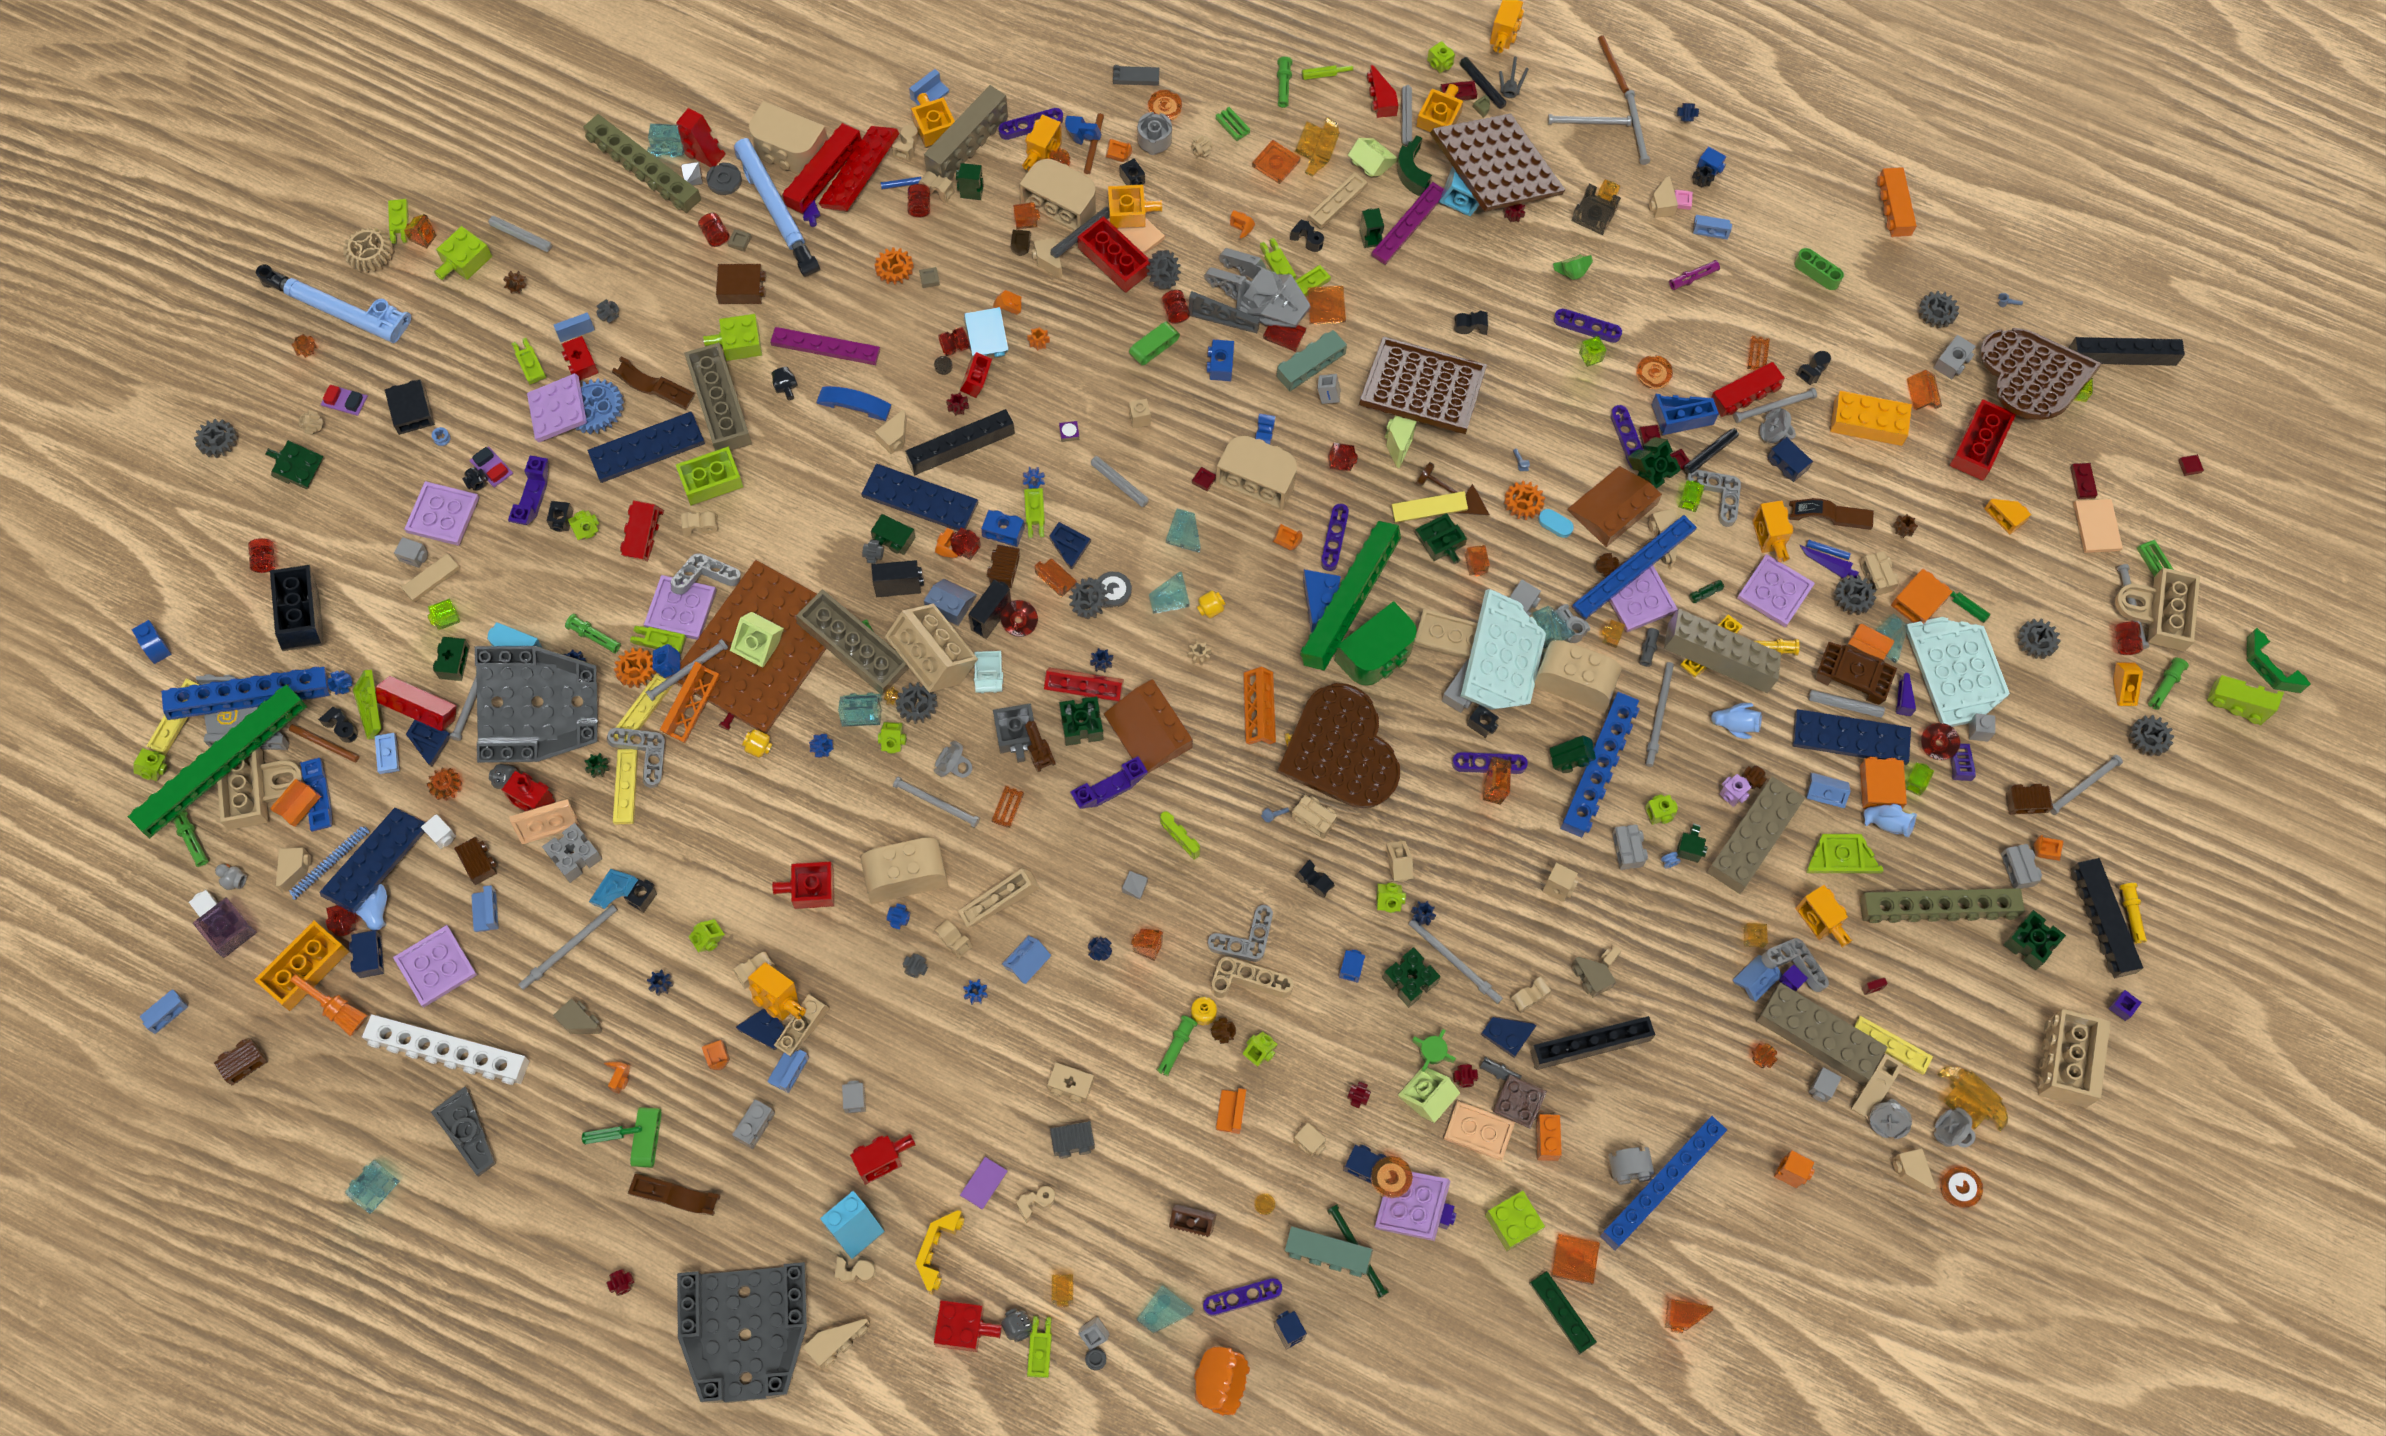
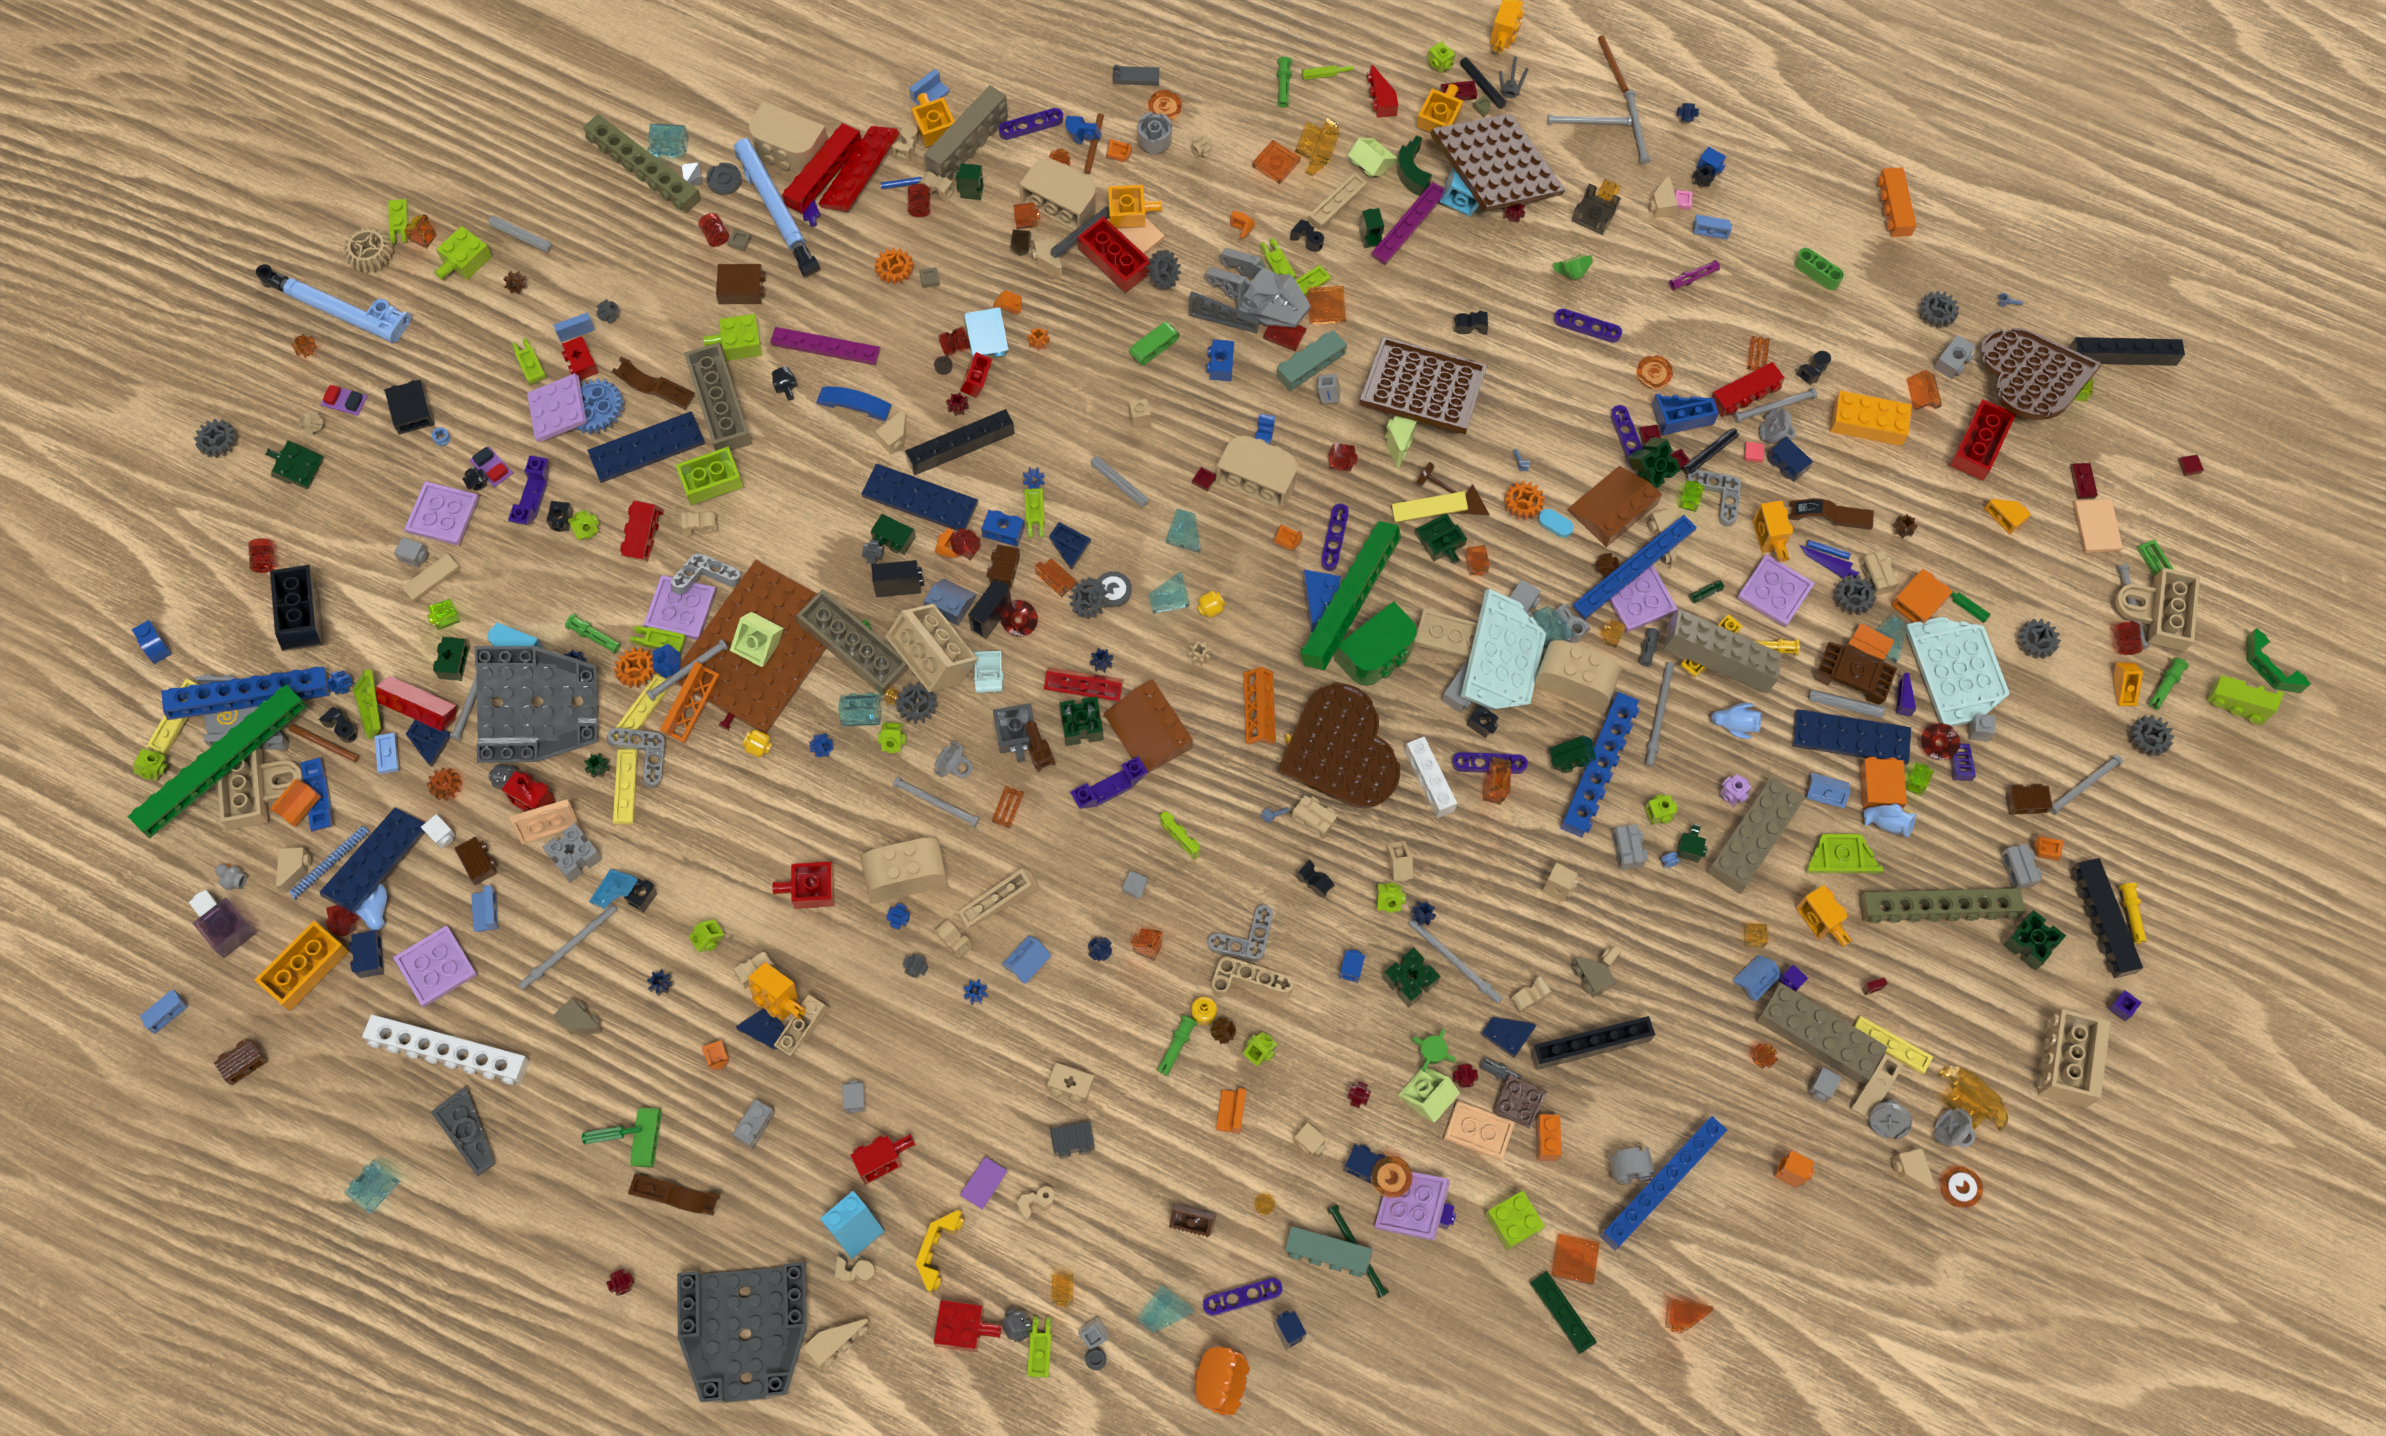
(183, 831): bright green pin -> none
(334, 1008): orange piece -> none
(619, 1078): orange plate -> none
(697, 138): red wedge -> none
(788, 1070): medium blue panel -> none
(1042, 140): light orange brick -> none
(1069, 431): tile -> none
(1132, 173): black brick -> none
(1175, 306): clear red wheel -> none
(1233, 118): bright green tile -> none
(1406, 114): light grey axle -> none
(1430, 777): none -> white brick
(1592, 351): clear neon green brick -> none
(1754, 452): none -> coral tile
(1754, 776): reddish brown gear -> none
(1794, 950): light grey beam -> none

